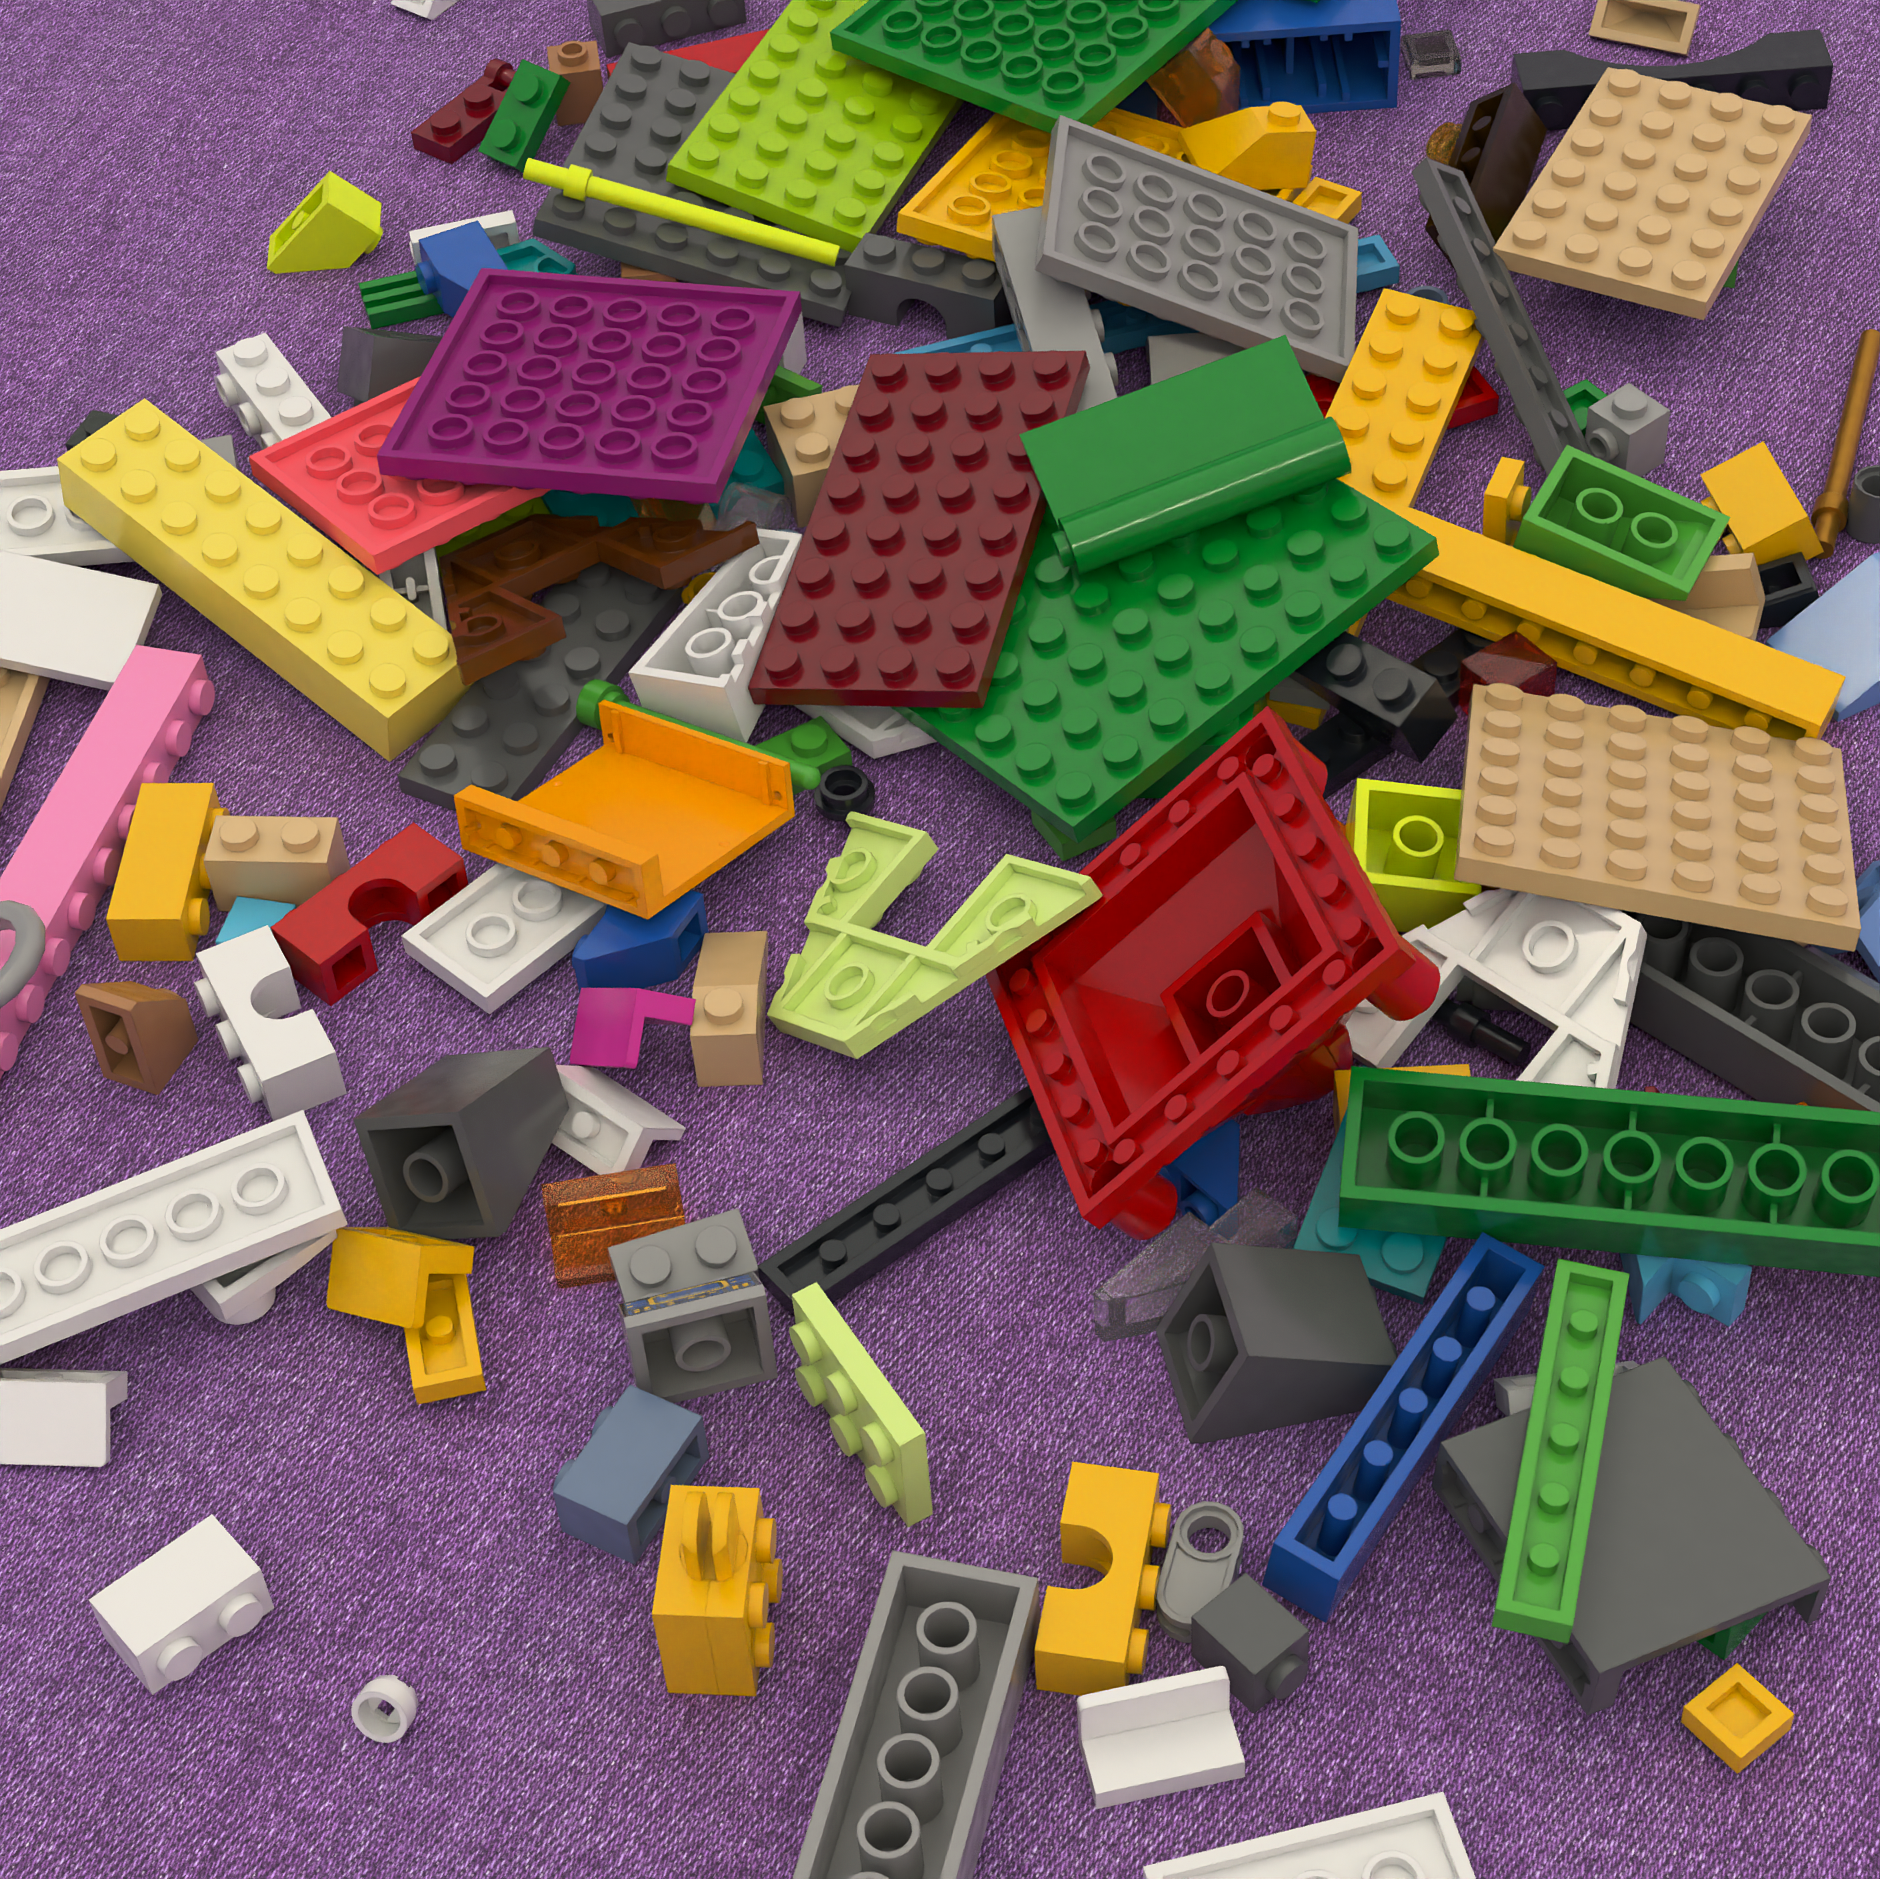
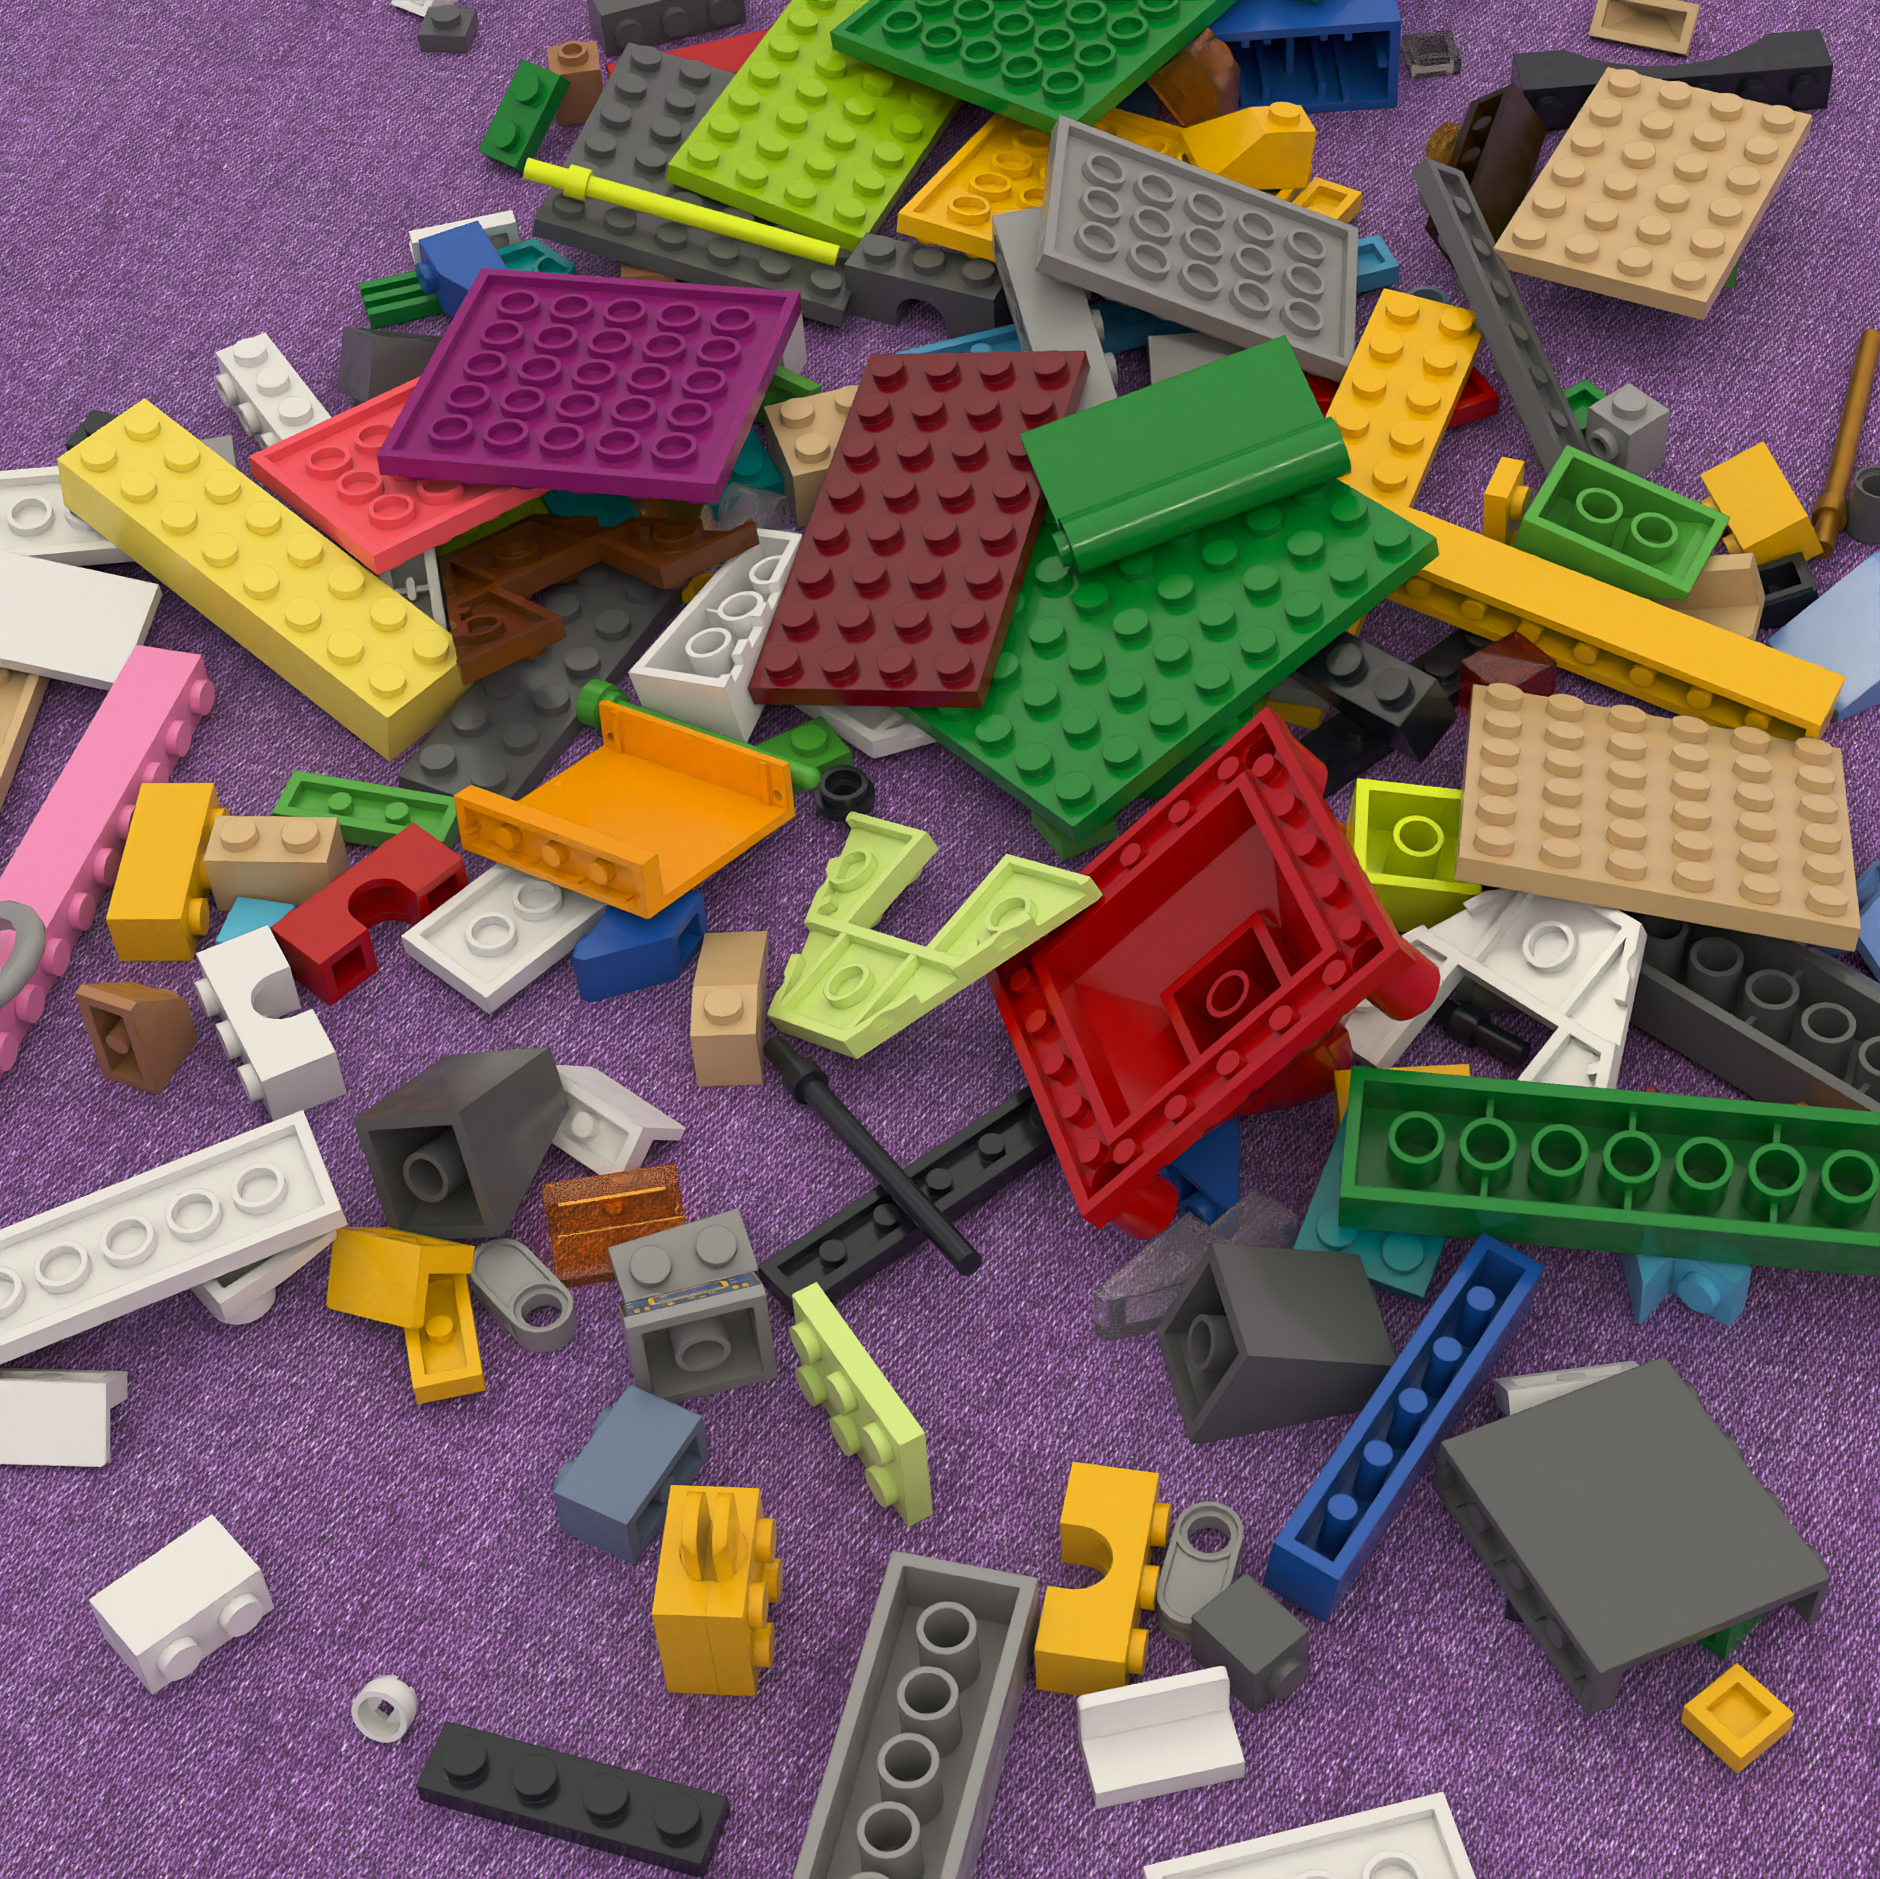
(326, 229): neon yellow slope -> none
(367, 810): none -> bright green plate
(448, 29): none -> dark grey plate
(467, 117): dark red plate -> none
(512, 1284): none -> light grey piece
(574, 1799): none -> black plate
(613, 1021): dark pink panel -> none
(810, 1086): none -> black bar
(1561, 1453): bright green plate -> none

